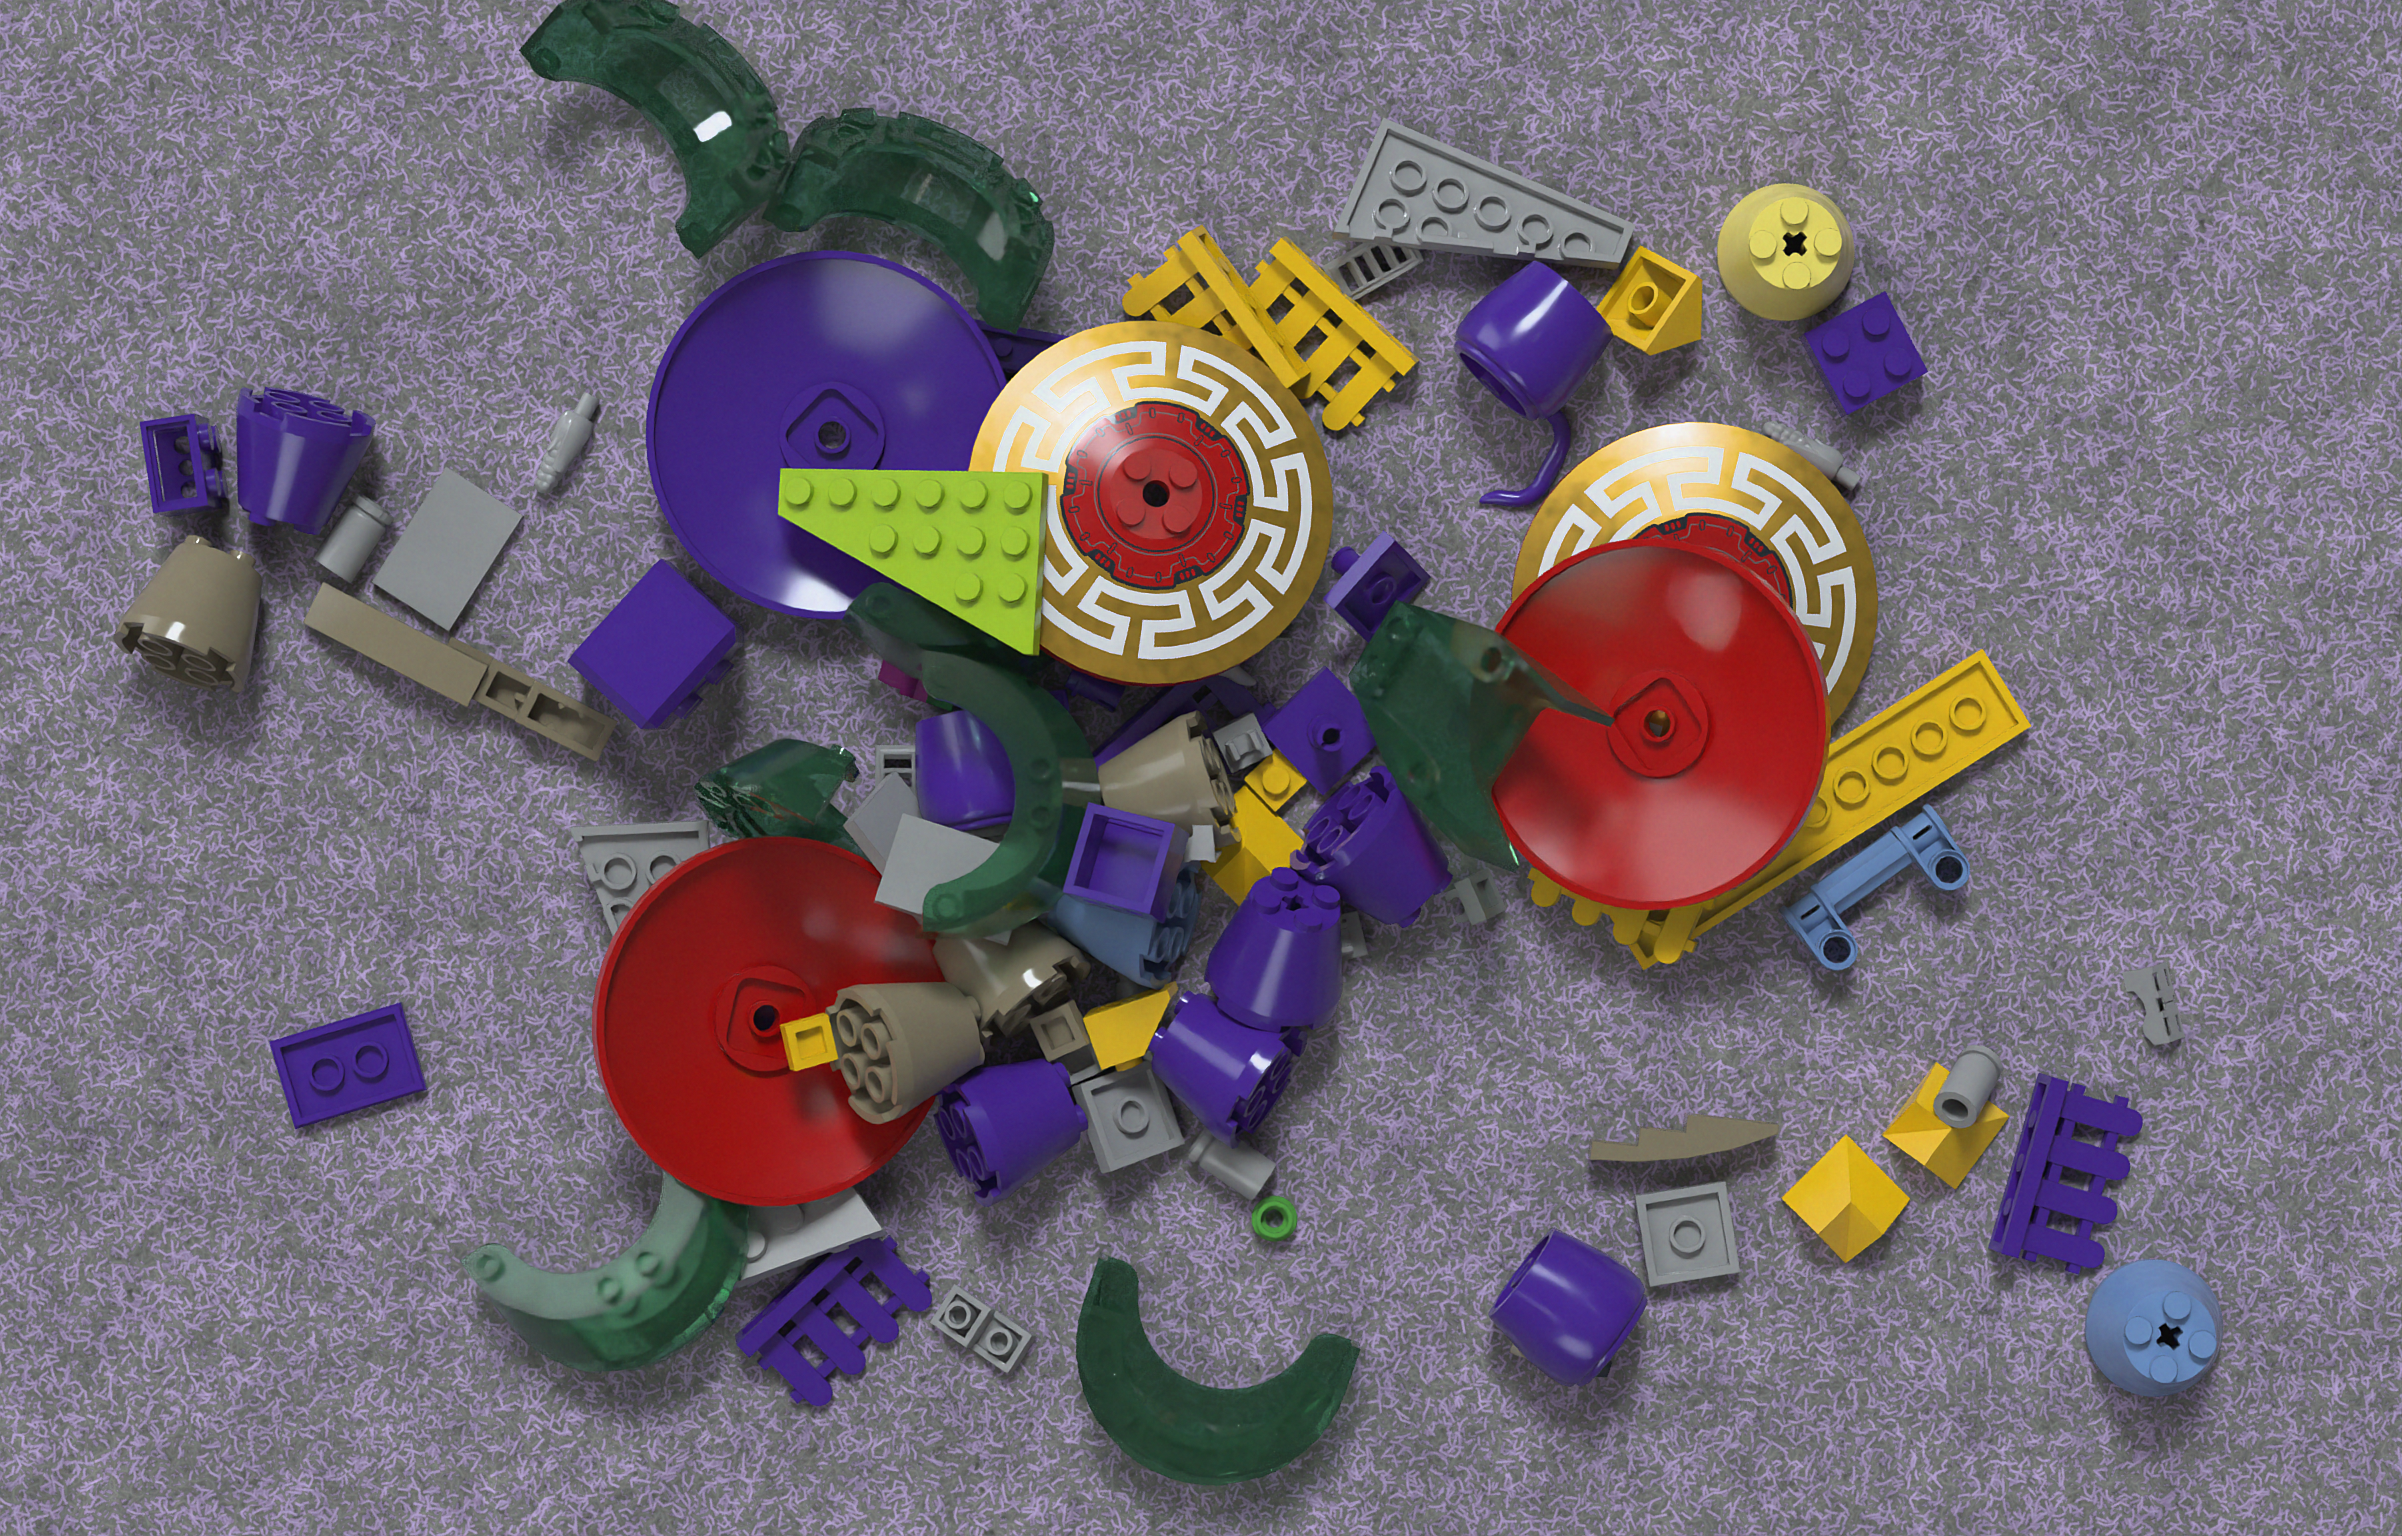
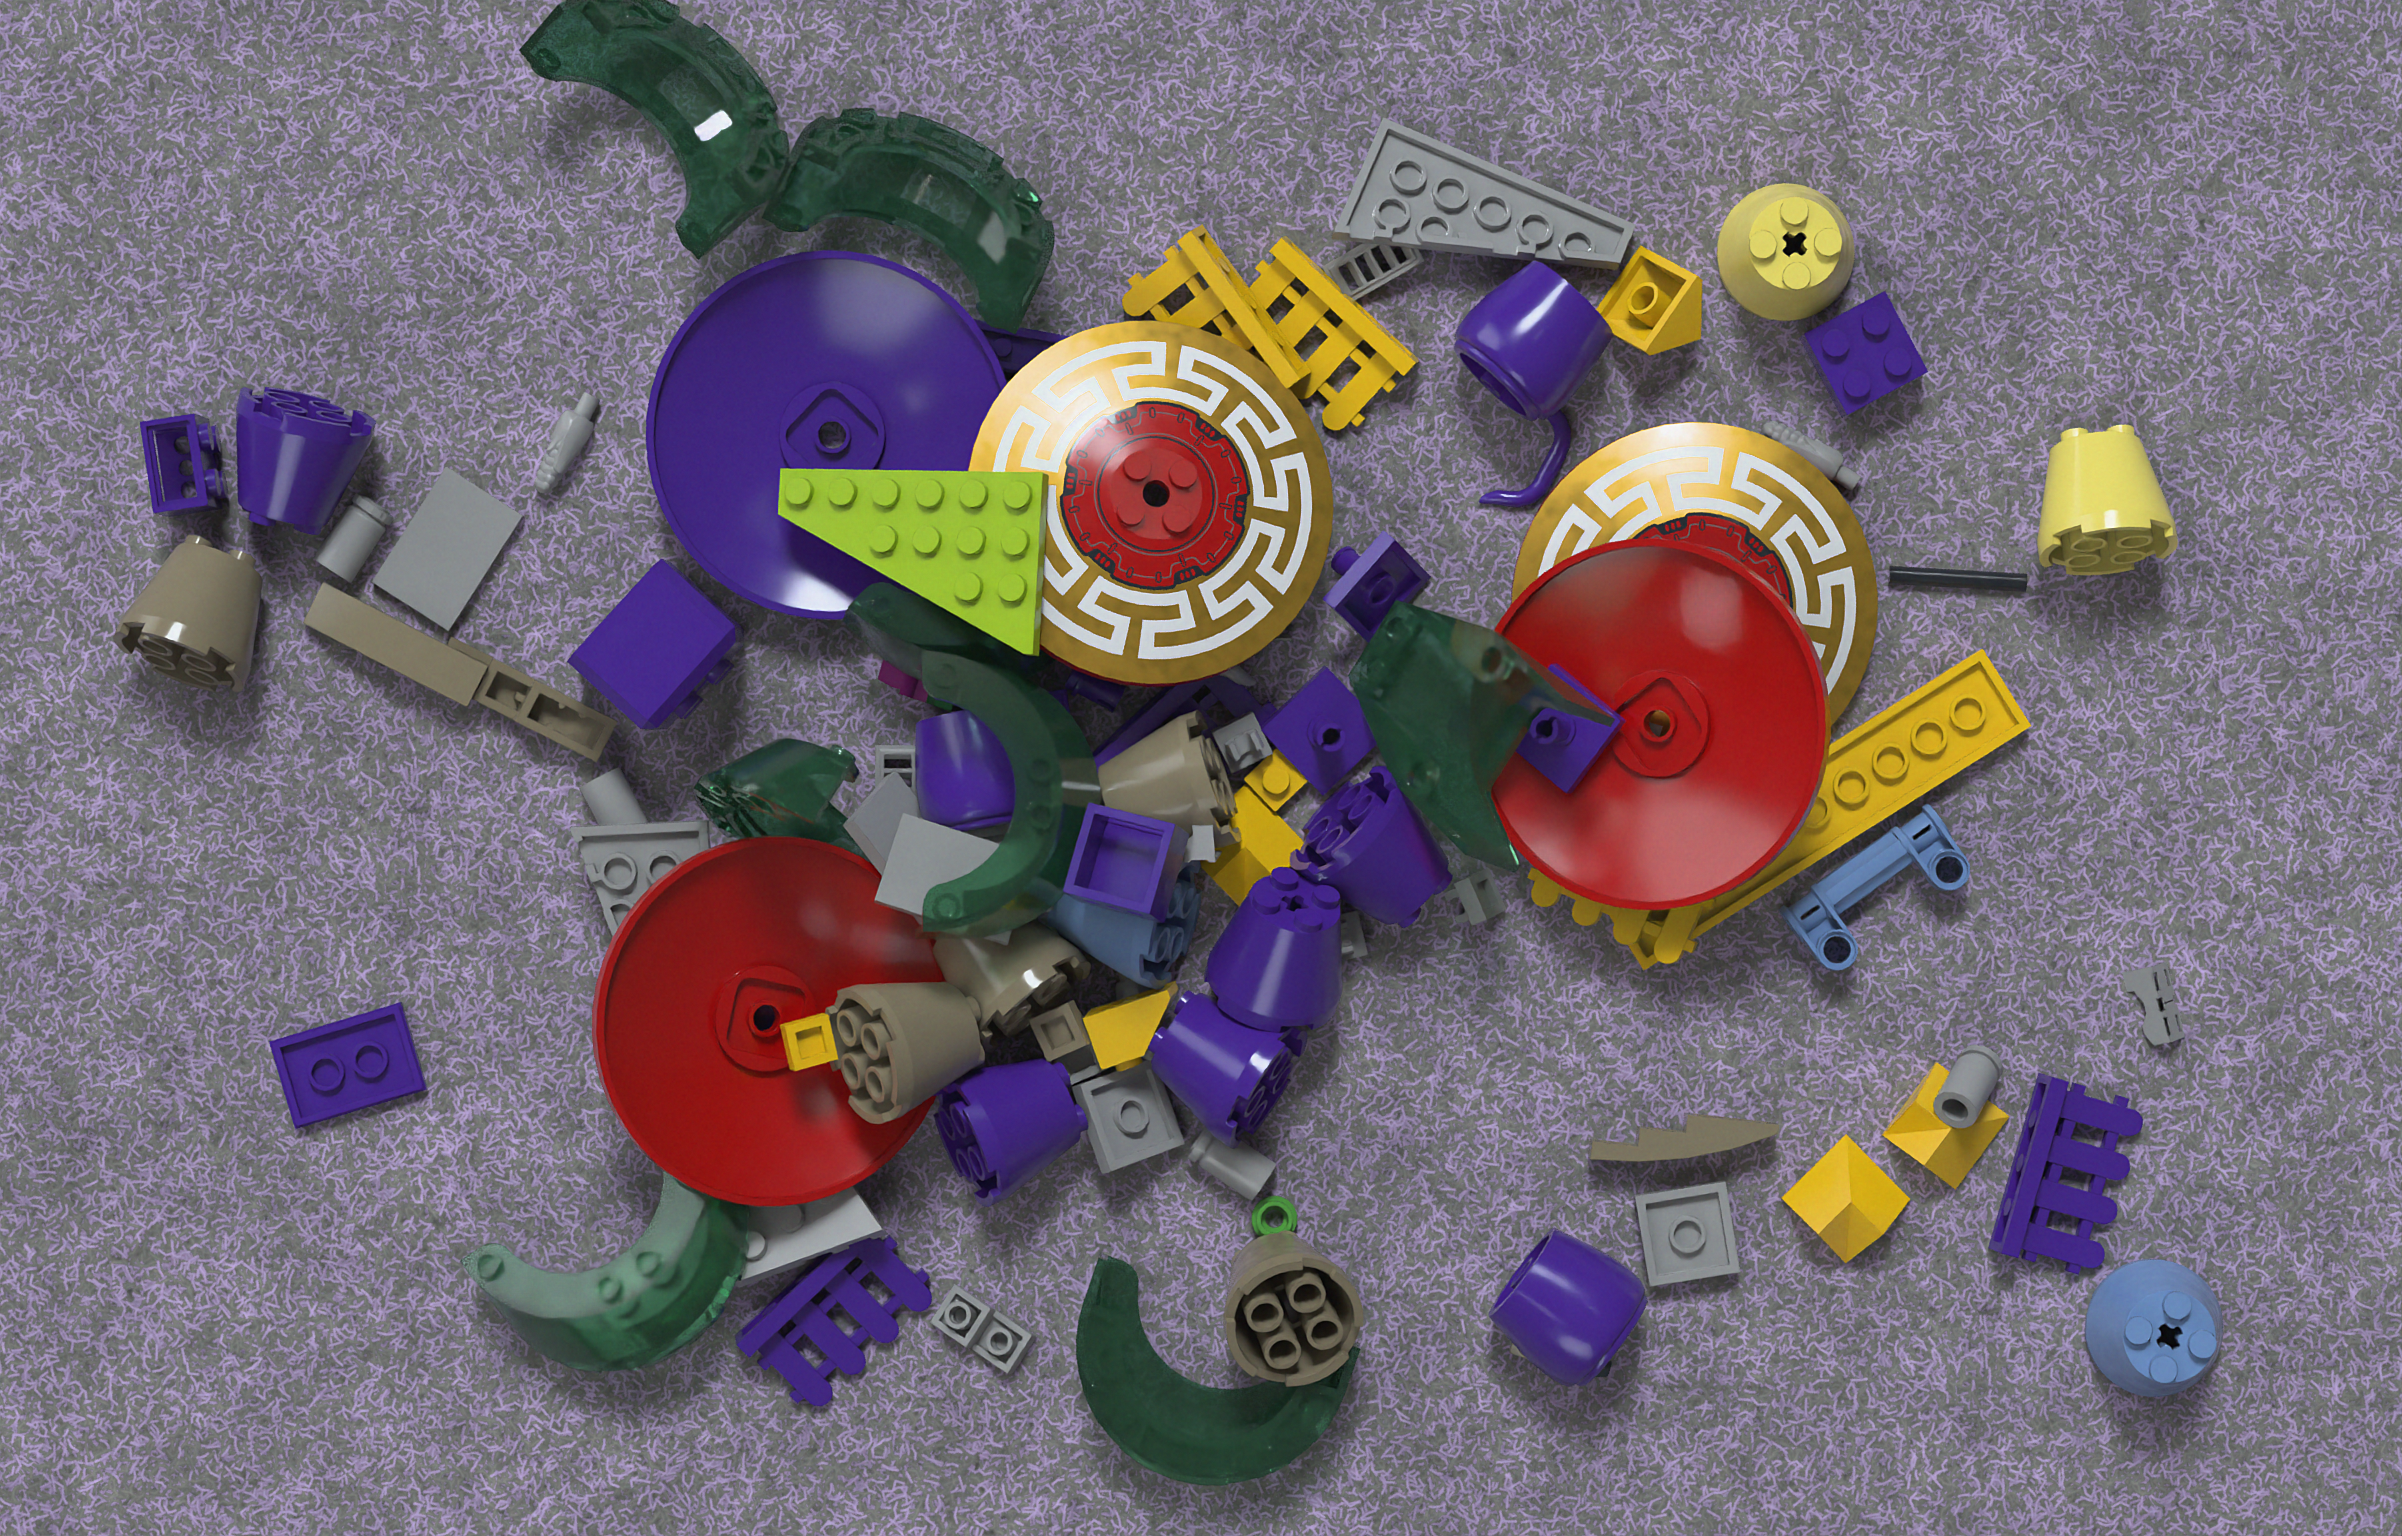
(612, 799): none -> light grey piece
(1289, 1311): none -> dark tan cone
(1564, 744): none -> dark purple tile
(1957, 578): none -> black bar
(2102, 504): none -> light yellow cone

